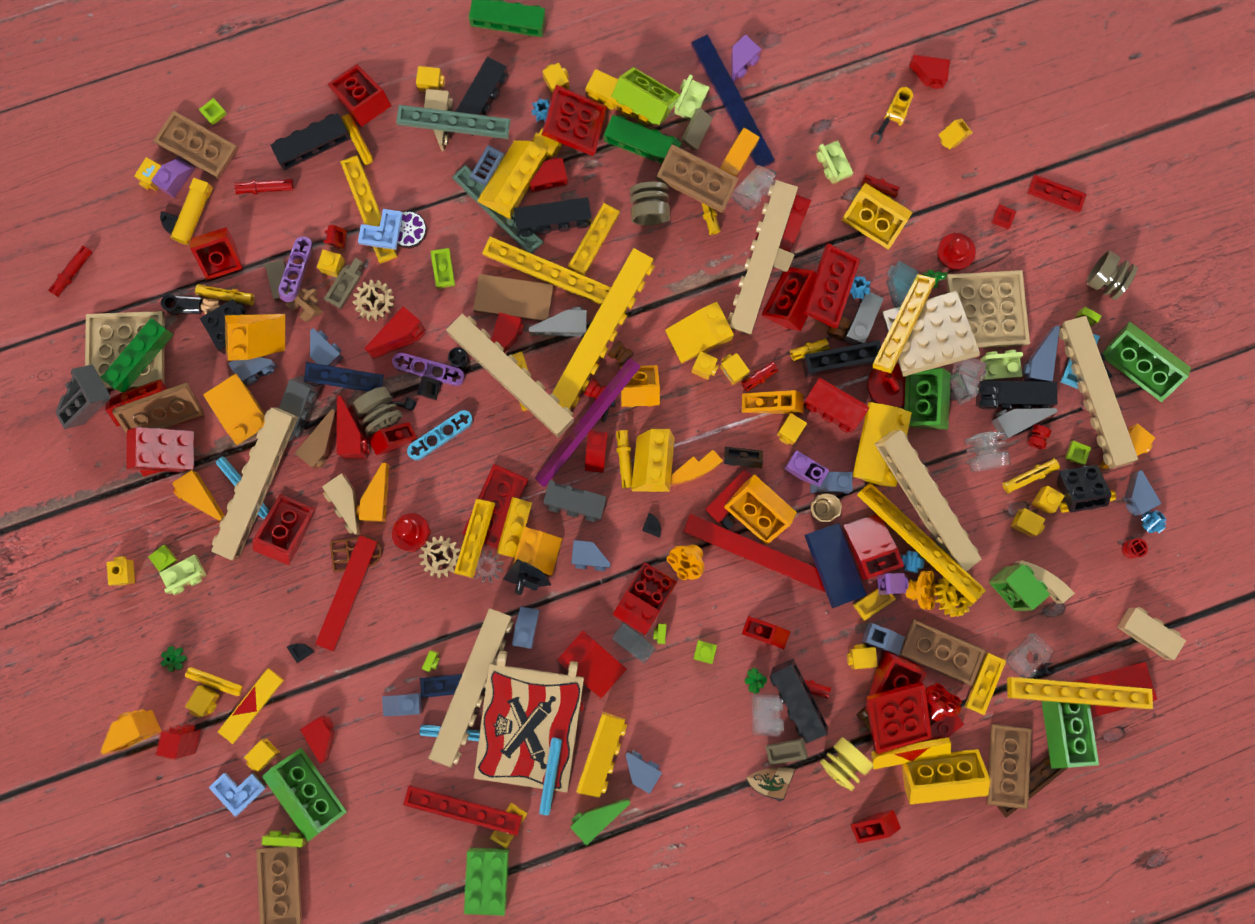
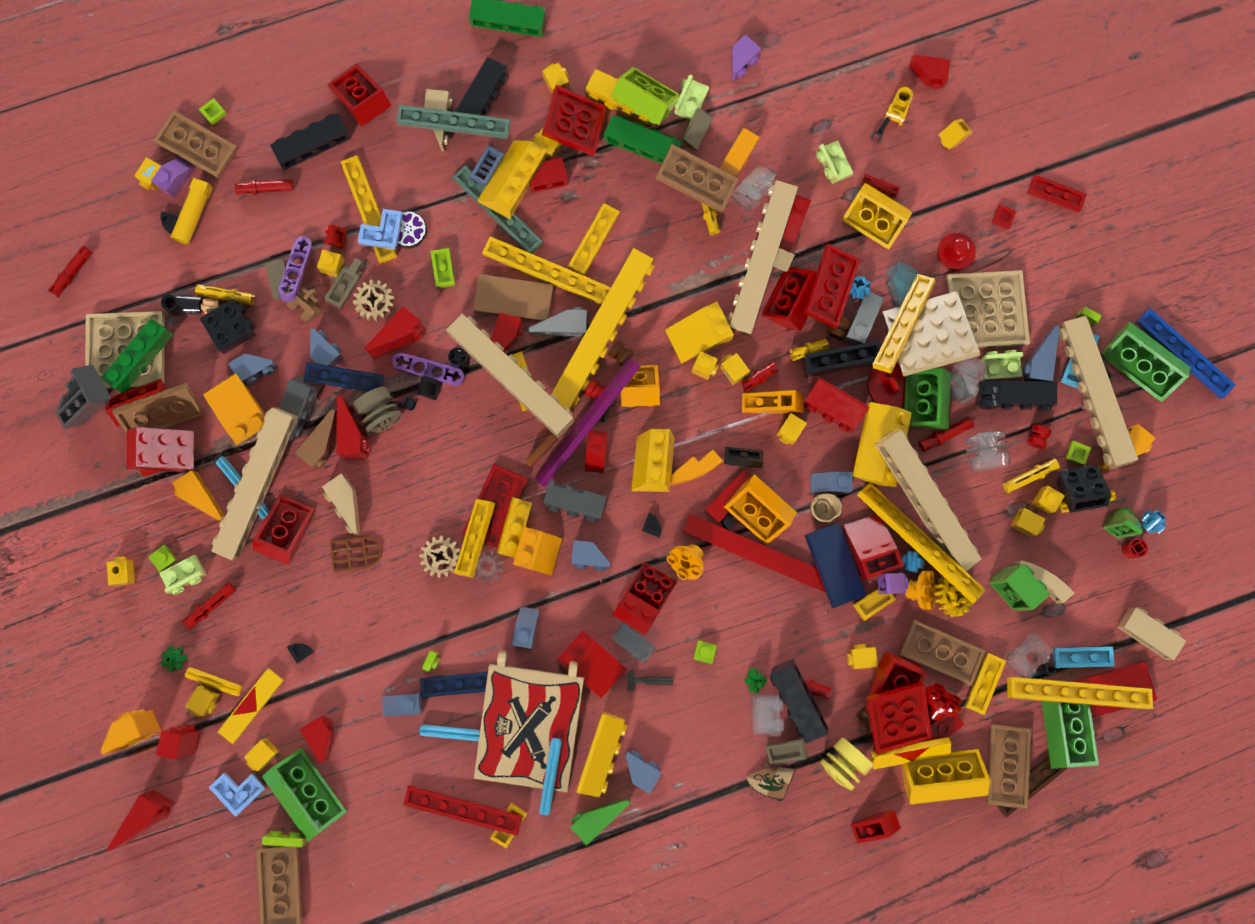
(145, 813): none -> red slope
(201, 612): none -> red pin
(216, 253): red slope -> none
(254, 335): light orange slope -> none
(346, 593): red tile -> none
(357, 139): yellow axle -> none
(374, 501): light orange slope -> none
(392, 438): red slope -> none
(410, 532): red plate -> none
(429, 78): yellow brick -> none
(438, 432): medium azure beam -> none
(470, 688): tan brick -> none
(486, 881): bright green brick -> none
(526, 576): black shield -> none
(540, 105): dark azure gear -> none
(541, 450): none -> dark orange tile
(552, 217): black brick -> none
(624, 458): yellow pin -> none
(648, 680): none -> pearl dark grey piece
(649, 203): dark tan wheel -> none
(660, 633): lime plate -> none
(730, 97): clear blue tile -> none
(766, 632): red slope -> none
(806, 469): medium lavender slope -> none
(883, 638): sand blue slope -> none
(937, 275): green plant -> none
(940, 437): none -> red pin
(1019, 419): light grey slope -> none
(1083, 657): none -> medium azure plate
(1110, 274): dark tan wheel -> none
(1122, 523): none -> bright green slope
(1140, 494): sand blue slope -> none
(1171, 340): none -> blue plate

